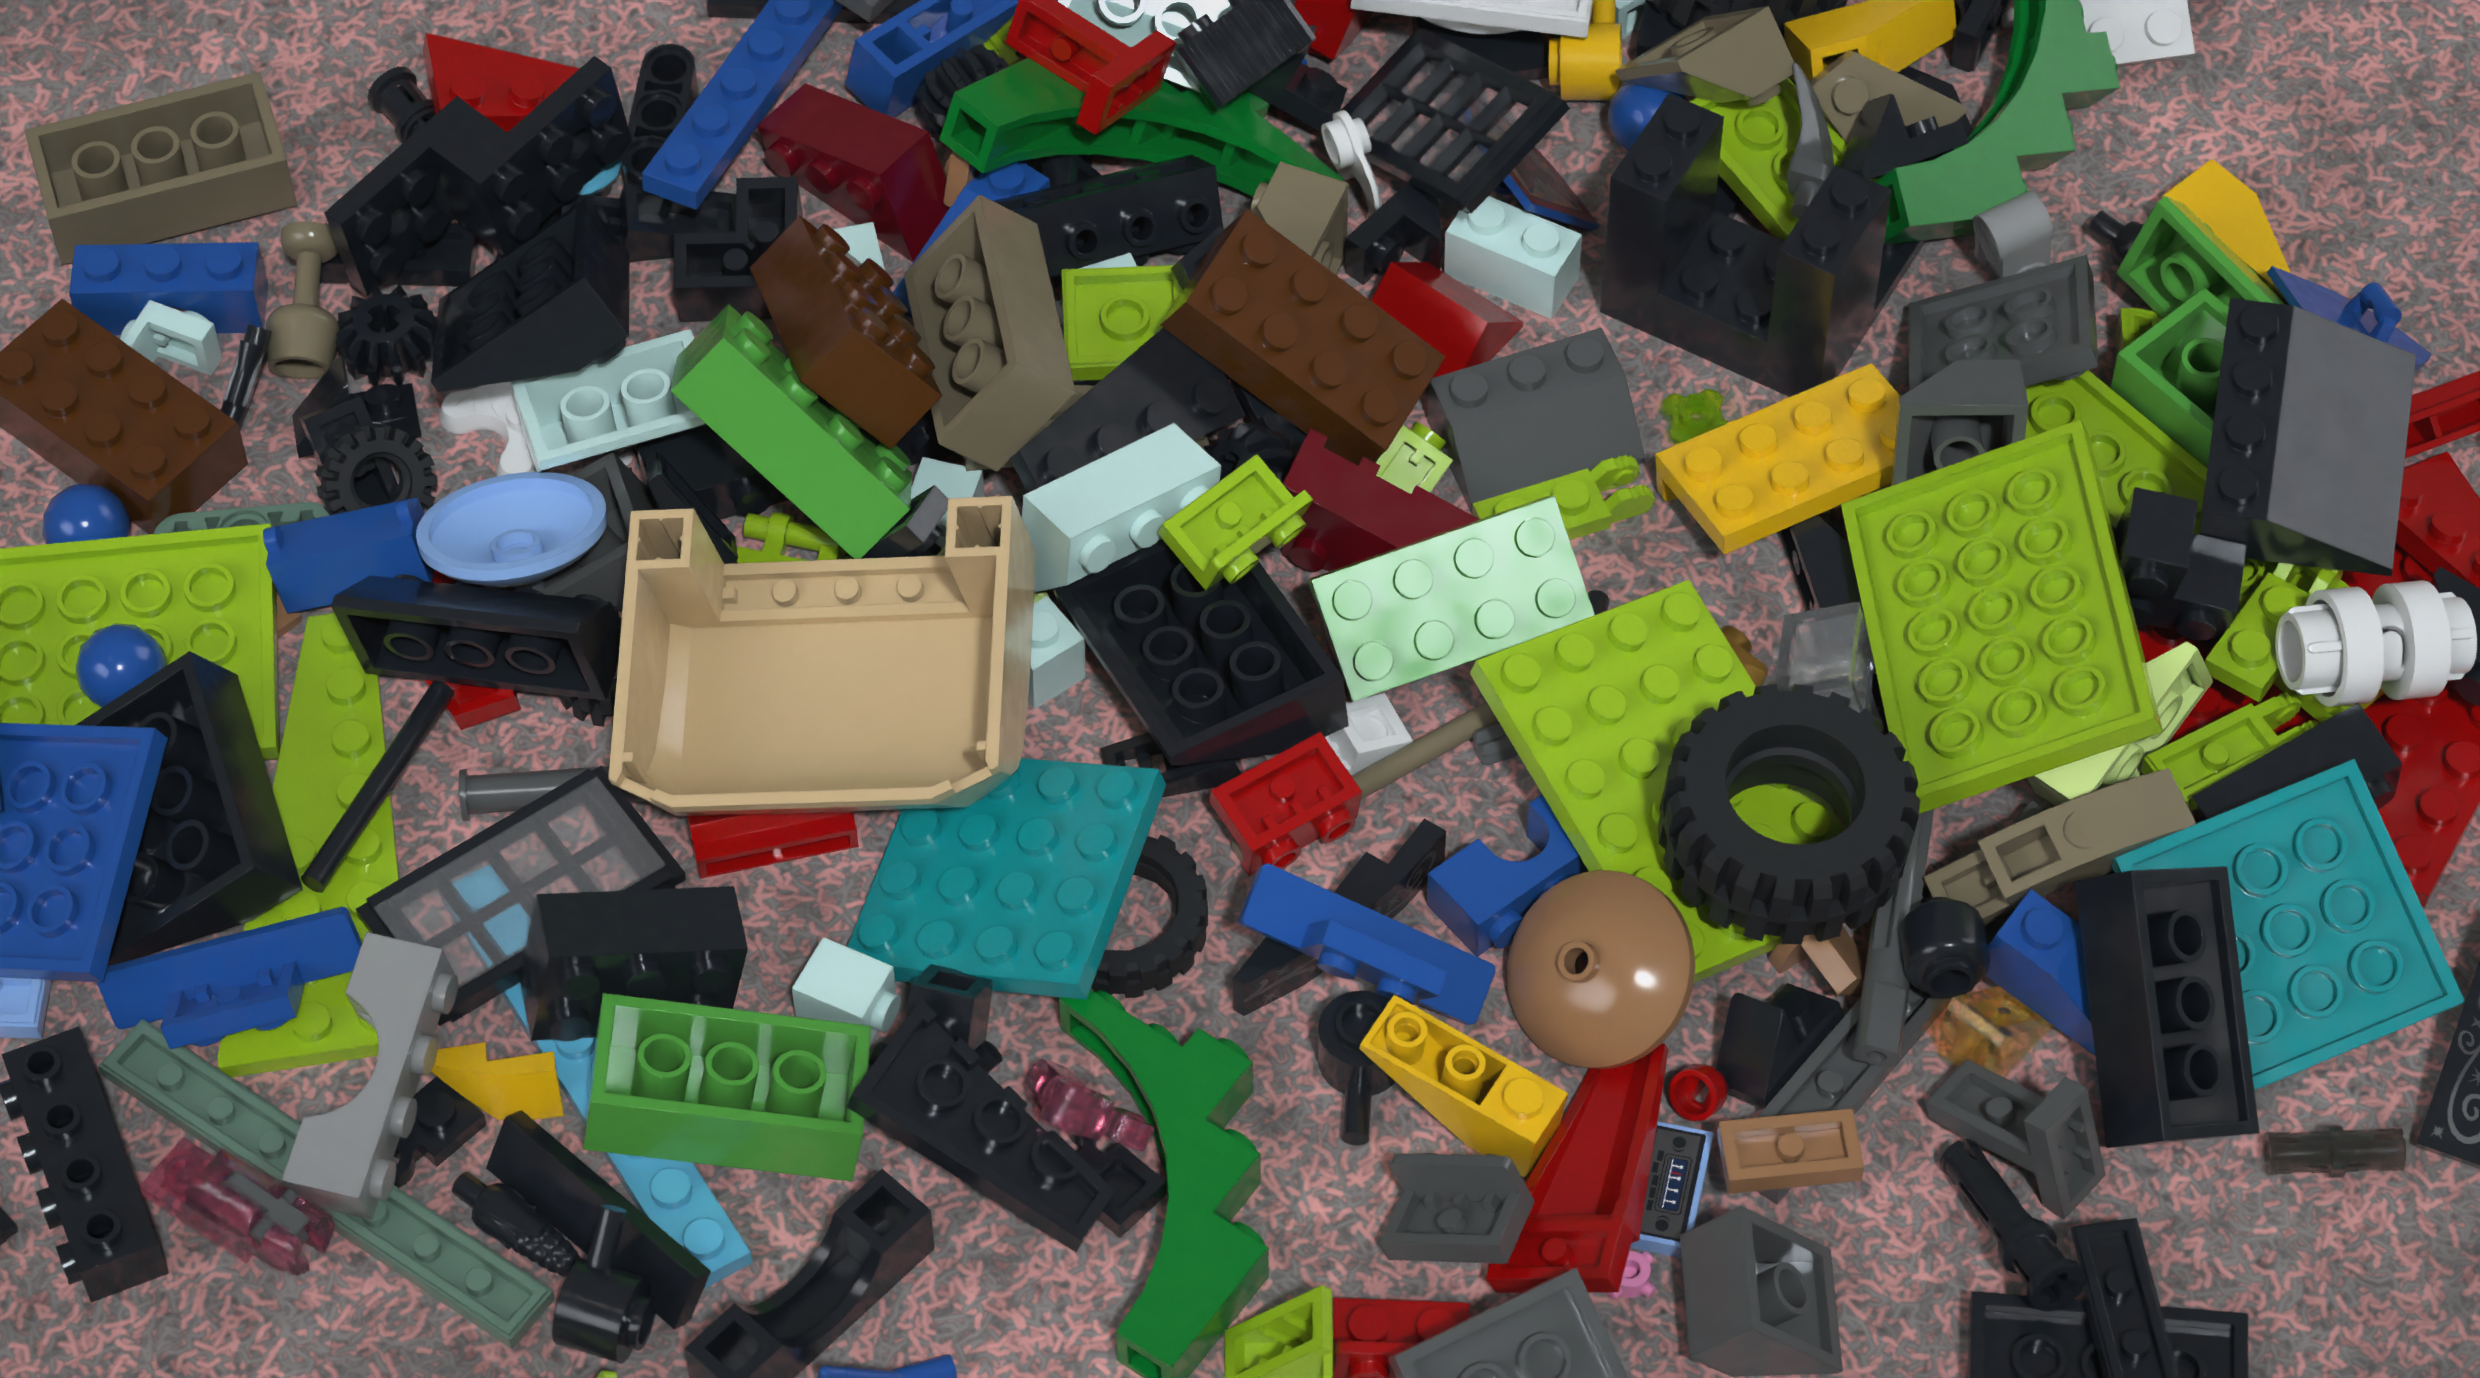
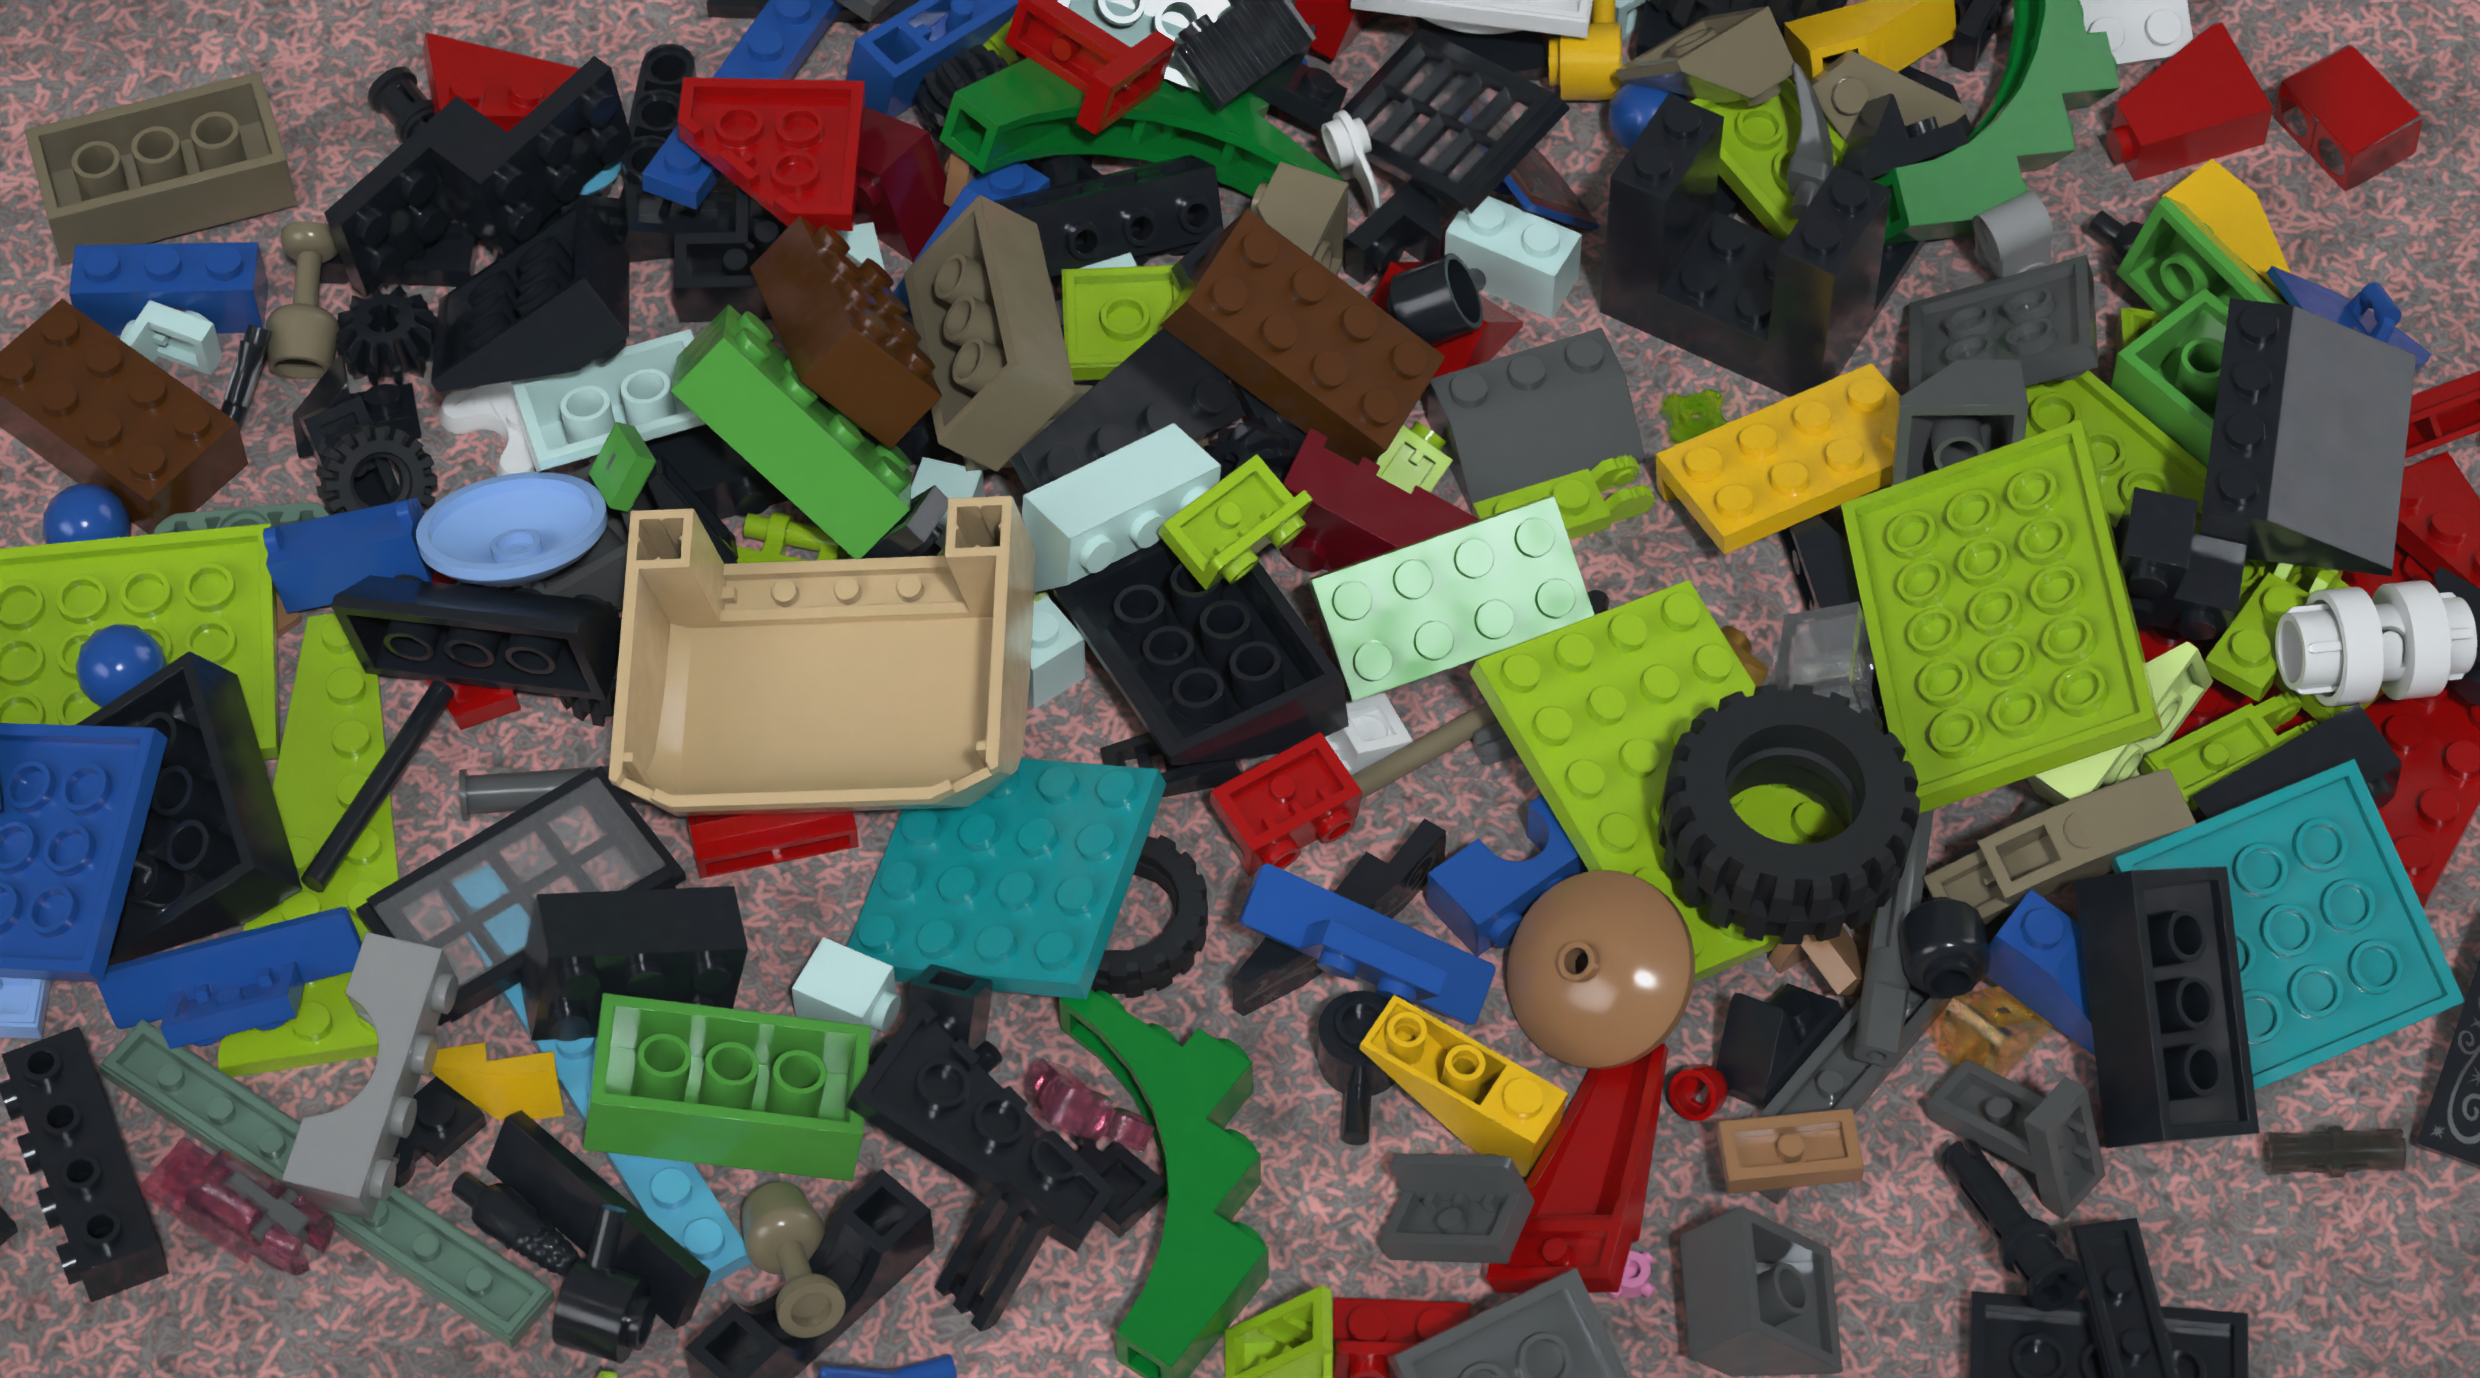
(622, 467): none -> bright green tile
(780, 1239): none -> dark tan piece
(781, 141): none -> red plate
(953, 1281): none -> black tile
(1438, 299): none -> black piece
(1673, 1187): tile -> none
(2190, 110): none -> red slope
(2353, 112): none -> red piece

